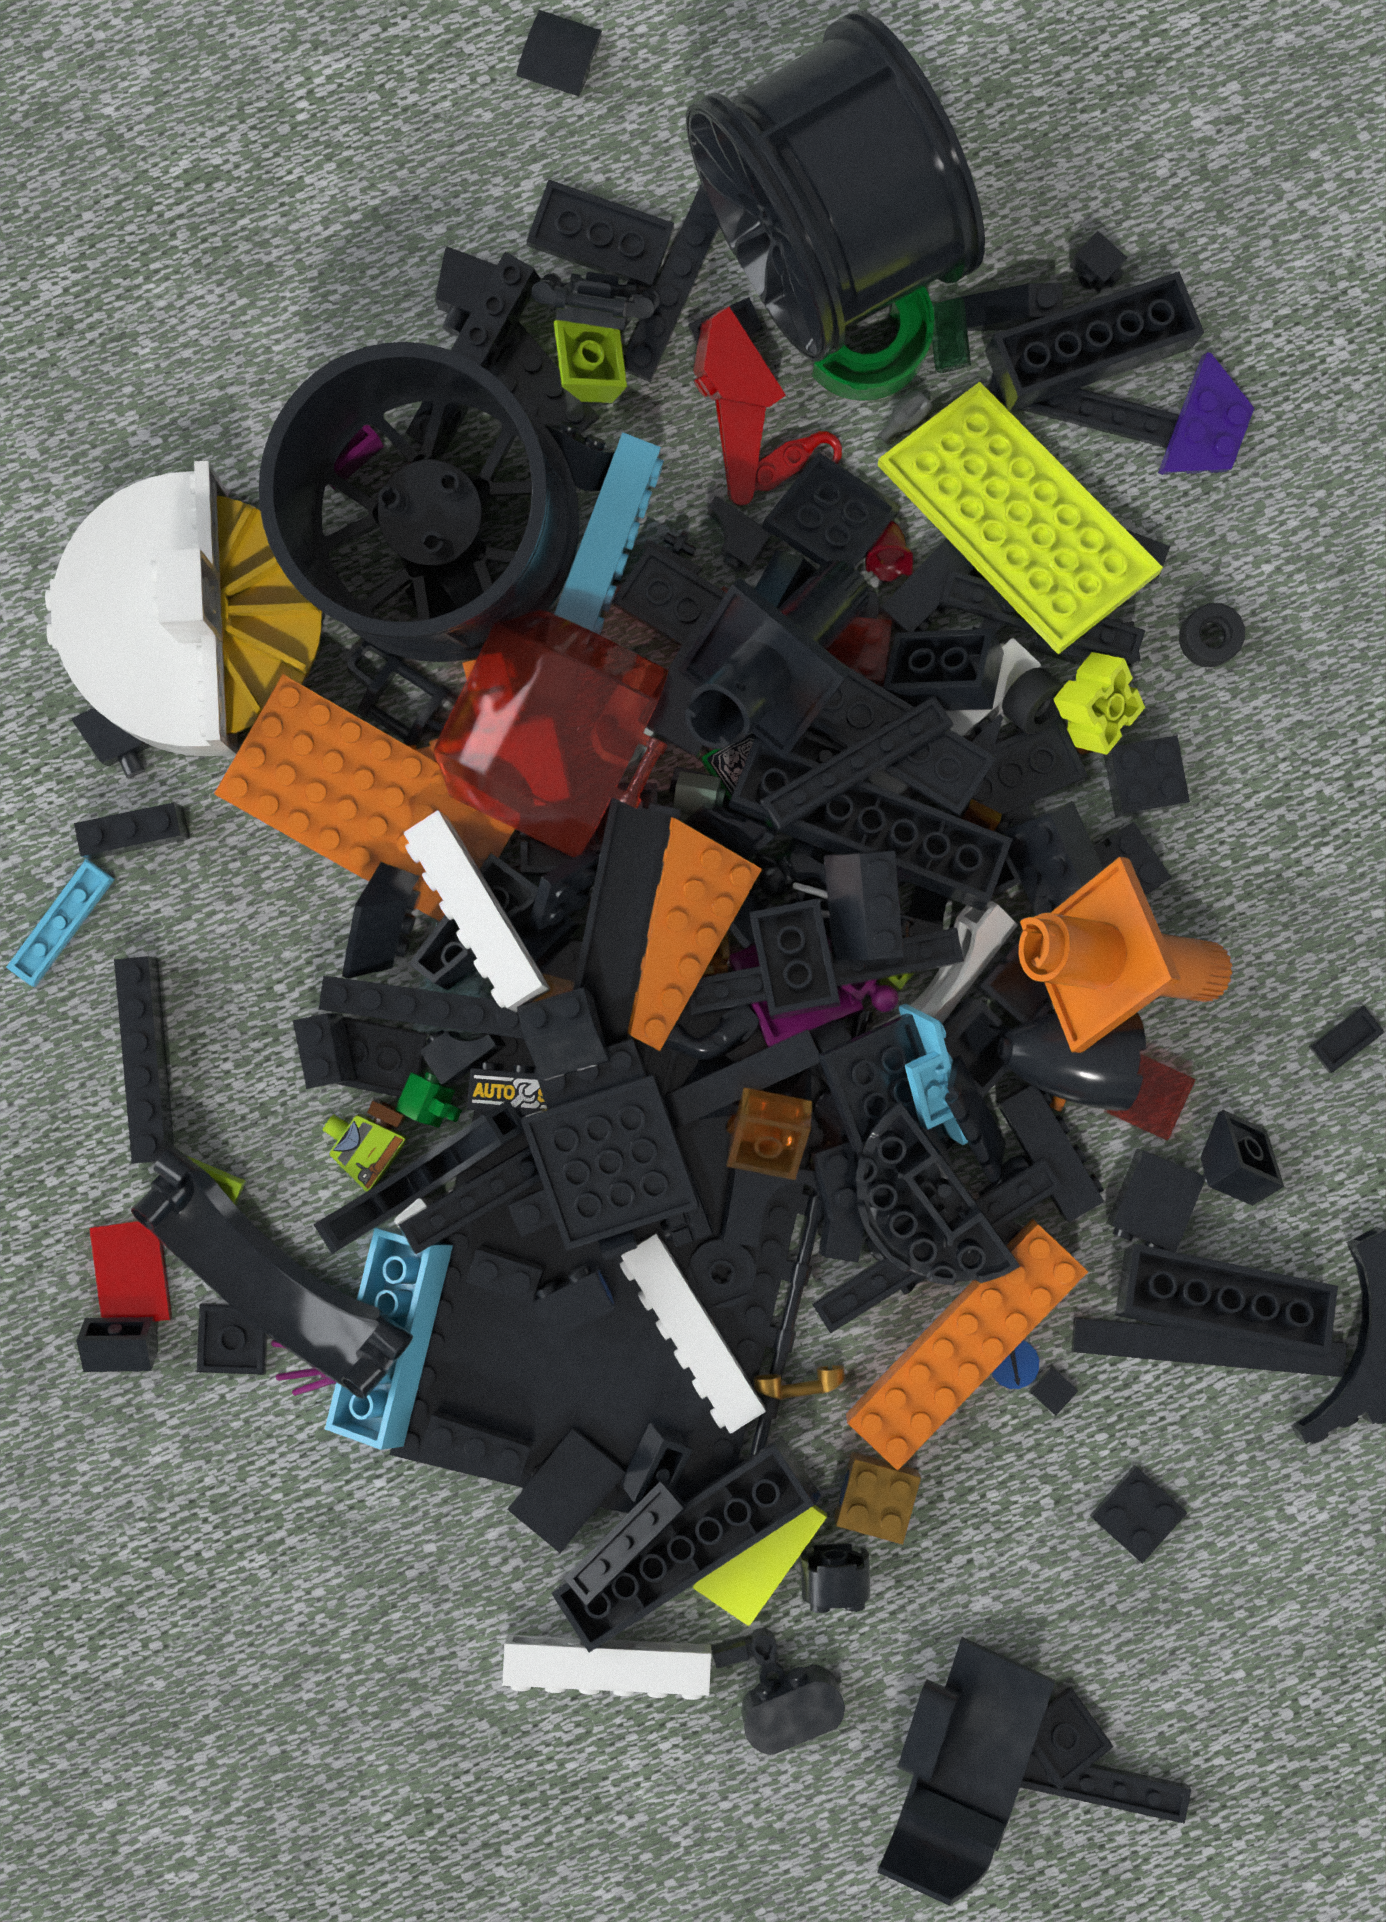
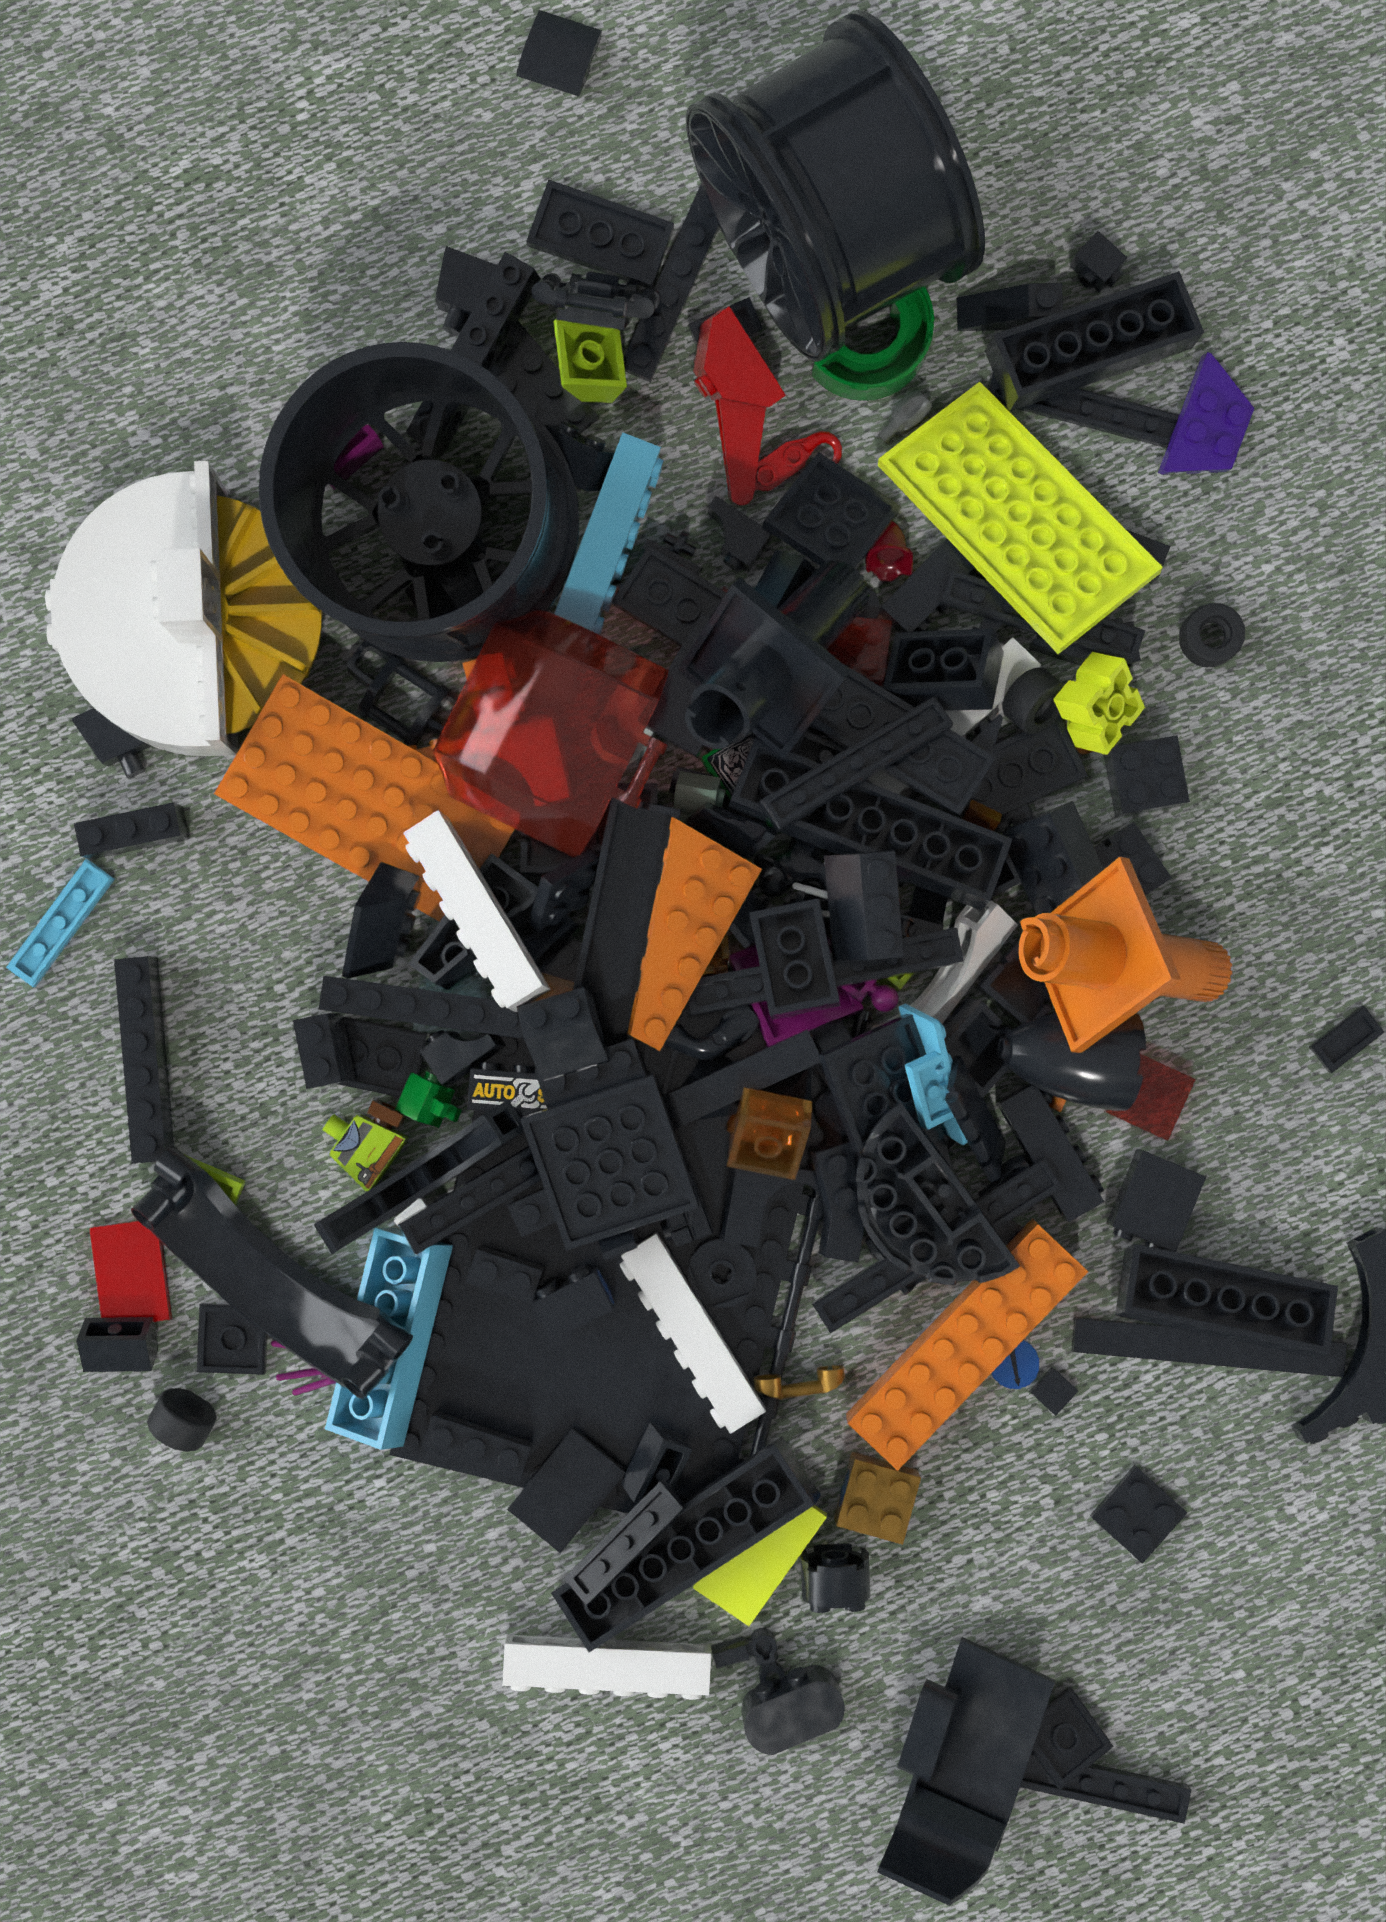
(181, 1420): none -> black tyre
(950, 336): clear green plate -> none
(1240, 1160): black slope -> none

